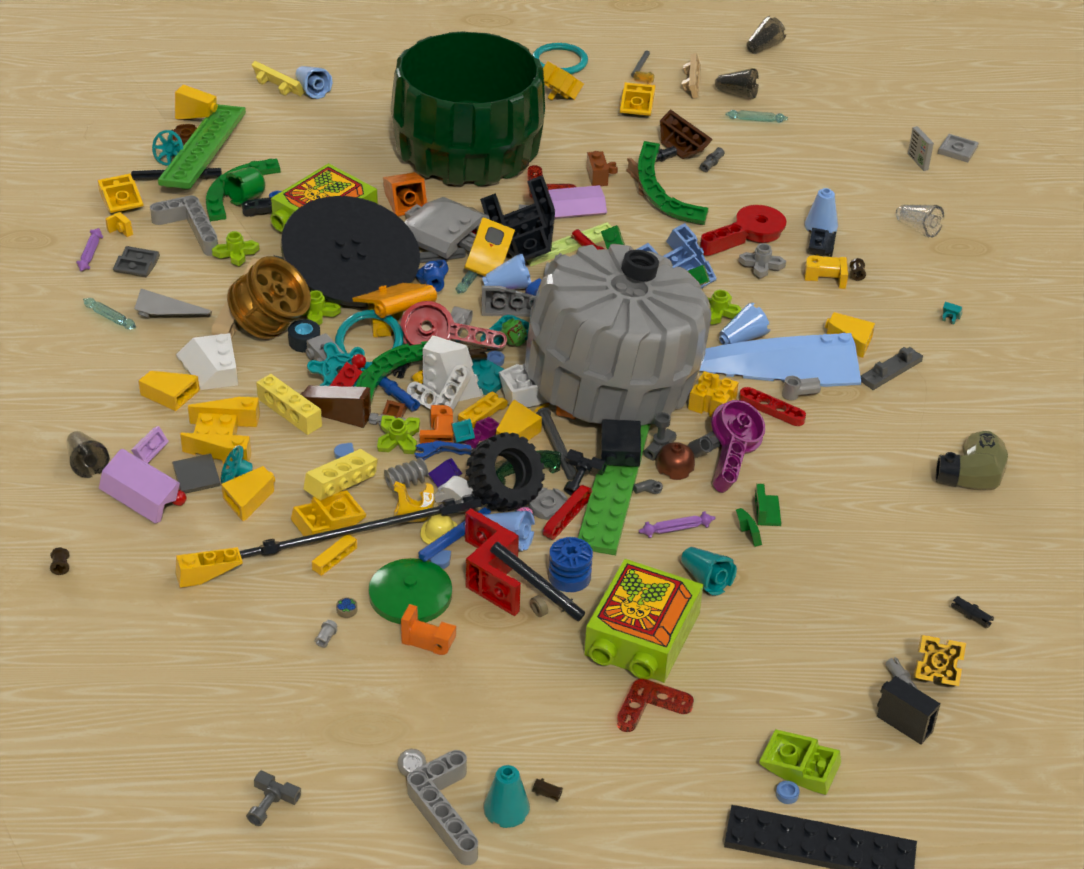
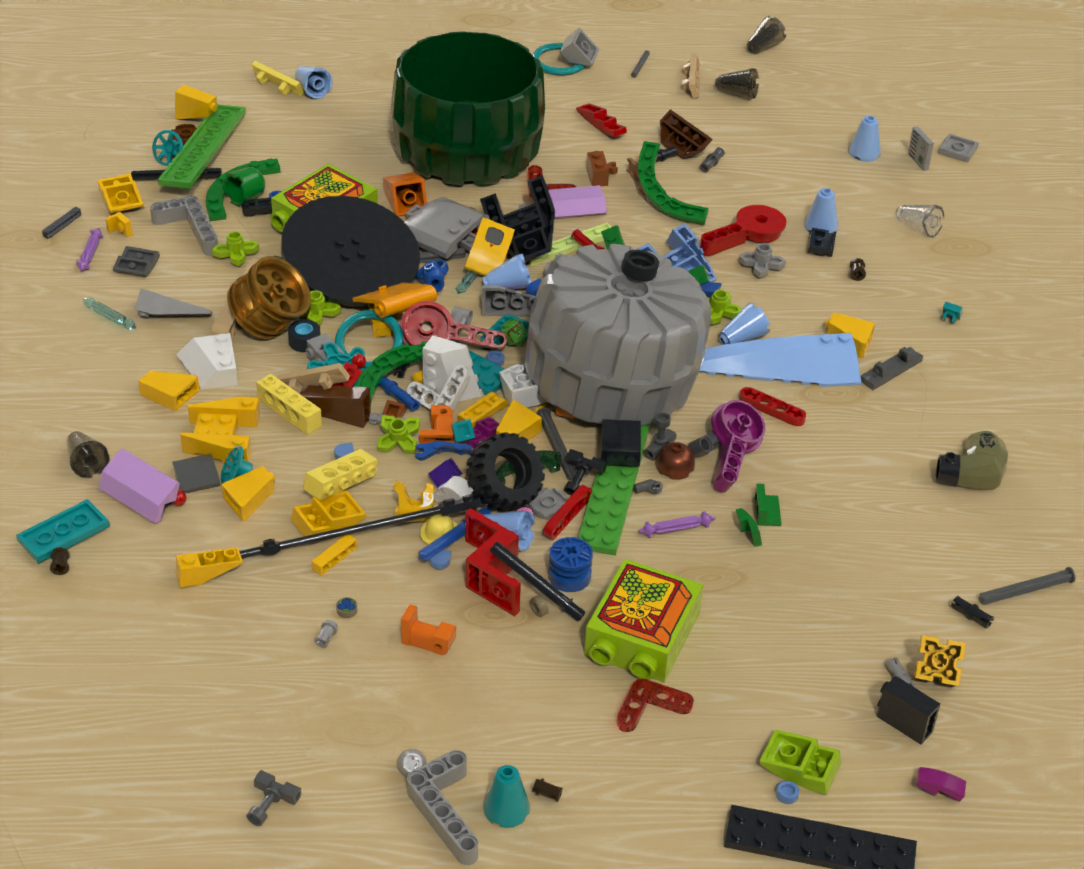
(60, 223): none -> black axle
(62, 530): none -> teal plate
(150, 445): lavender plate -> none
(320, 376): none -> tan hinge
(406, 473): light grey piece -> none
(410, 583): green dish -> none
(478, 354): dark brown pin -> none
(561, 82): yellow brick -> none
(579, 48): none -> light grey slope
(599, 119): none -> red slope
(637, 99): yellow slope -> none
(643, 76): clear yellow pin -> none
(710, 287): none -> blue slope
(710, 569): teal cone -> none
(711, 393): yellow brick -> none
(756, 116): clear light blue wheel -> none
(795, 386): light grey piece -> none
(827, 267): yellow piece -> none
(866, 140): none -> light blue cone
(936, 780): none -> magenta slope
(1028, 586): none -> dark grey axle

